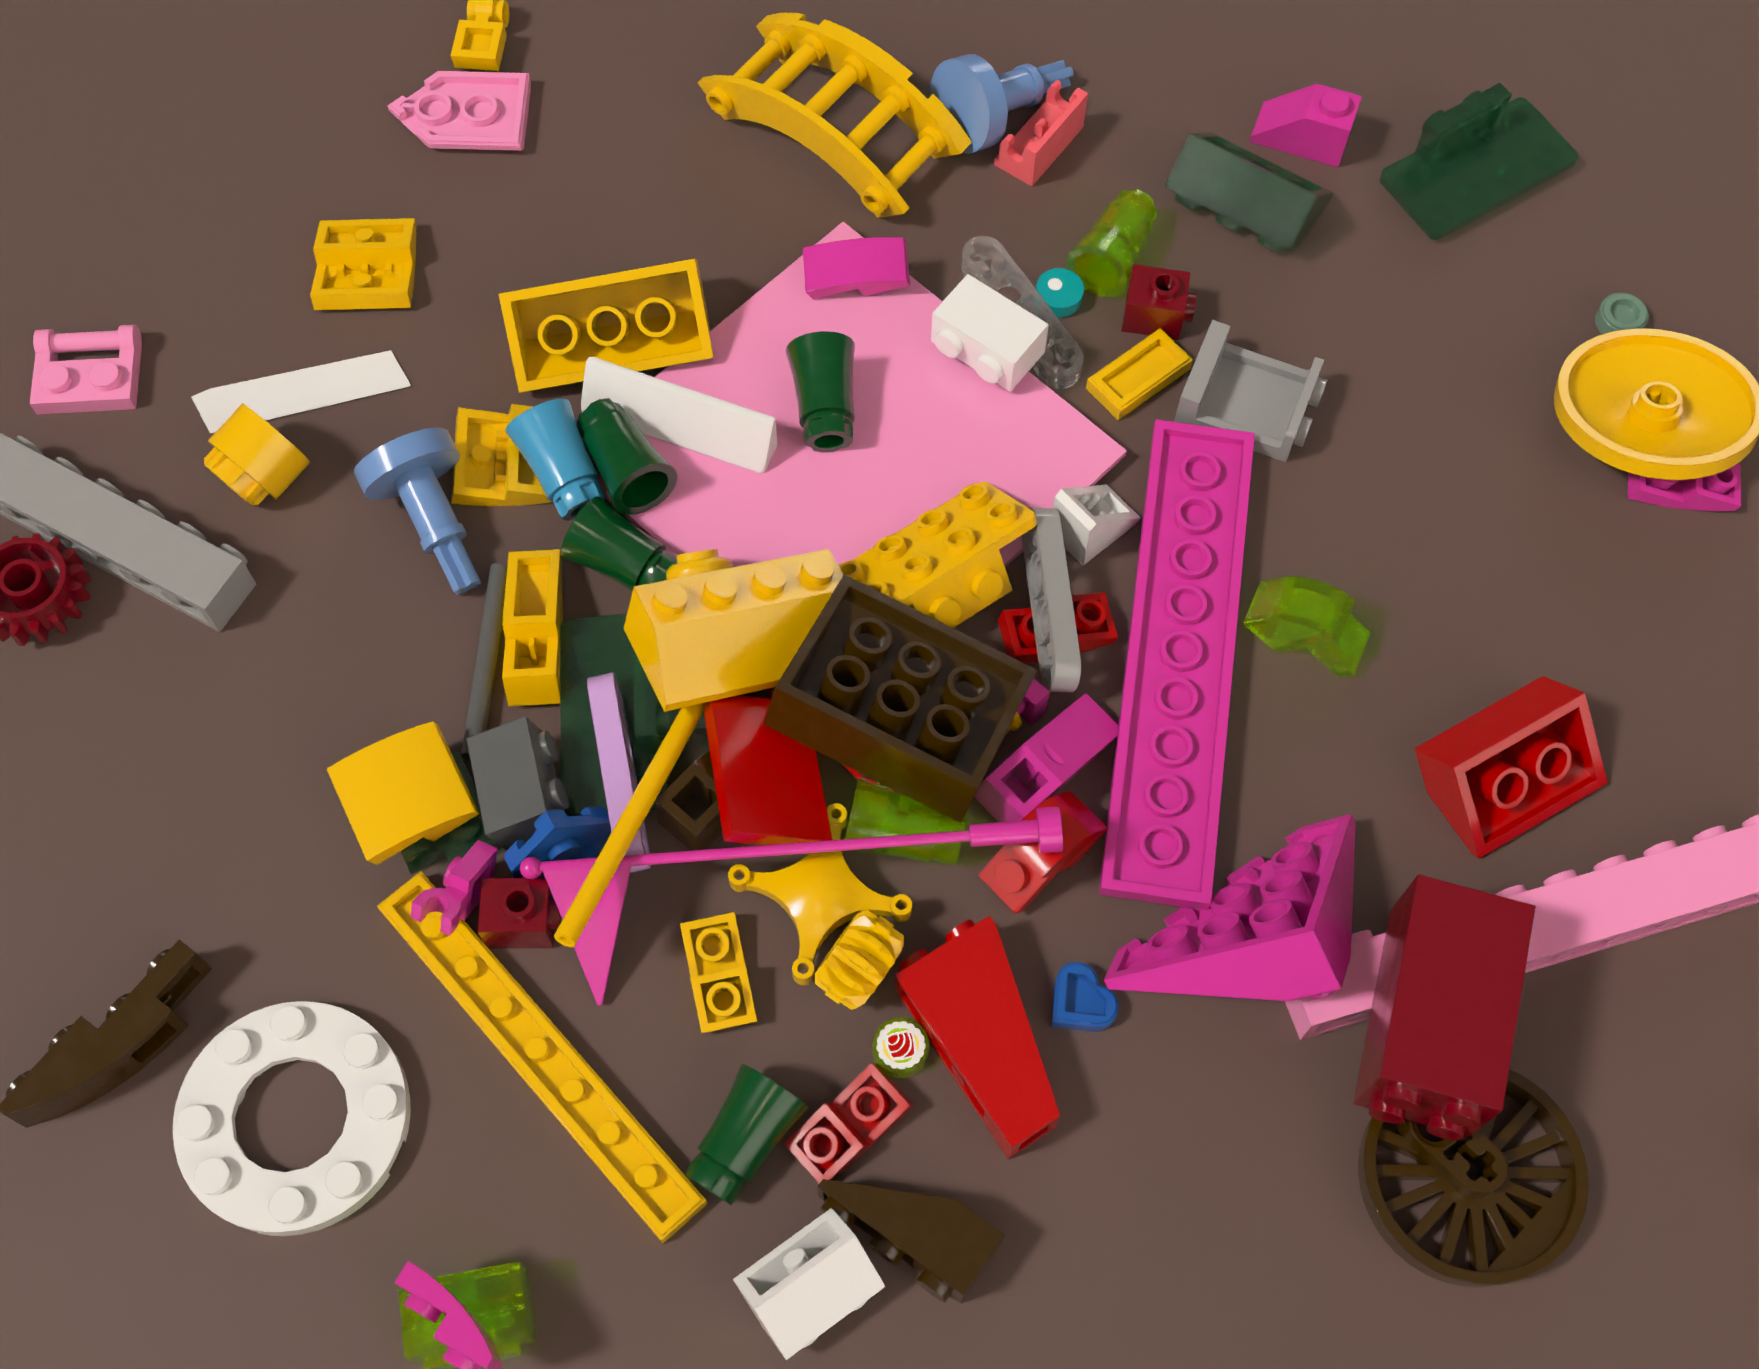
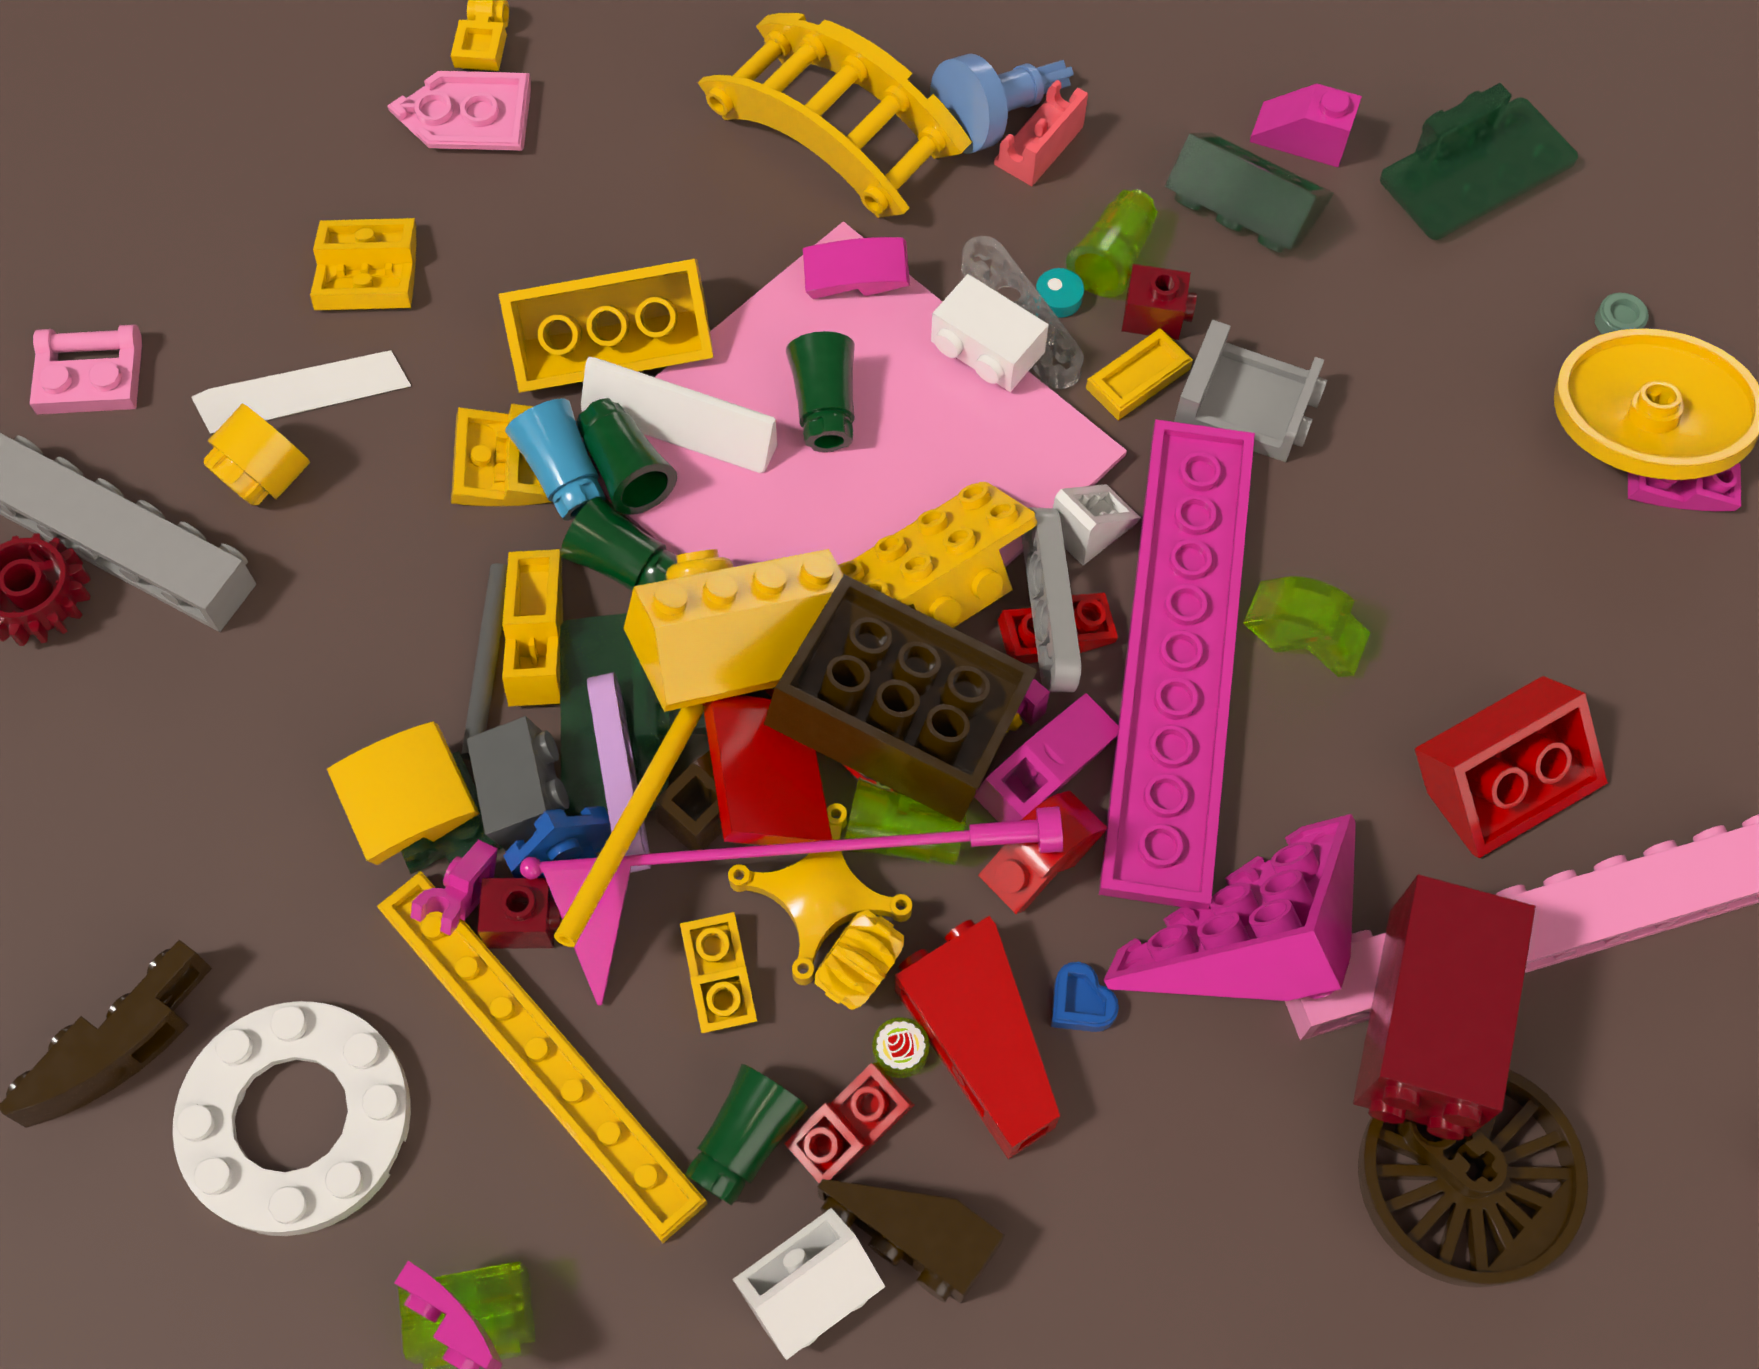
(411, 470): medium blue piece -> none

